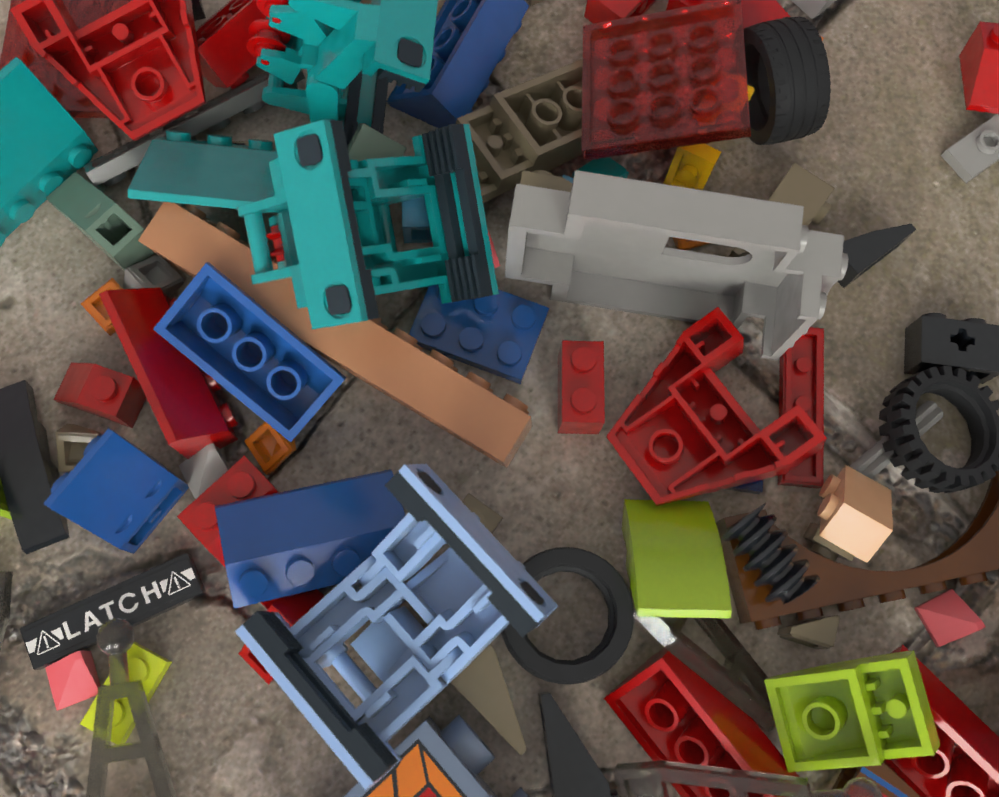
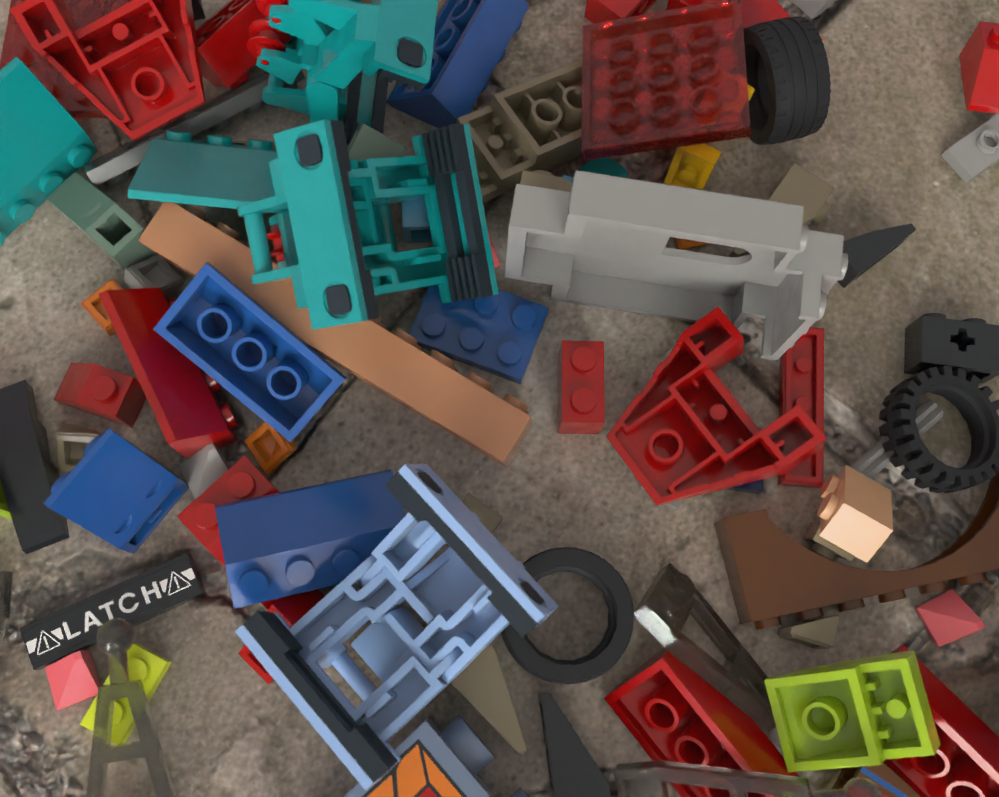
(675, 560): lime slope -> none
(770, 557): black piece -> none

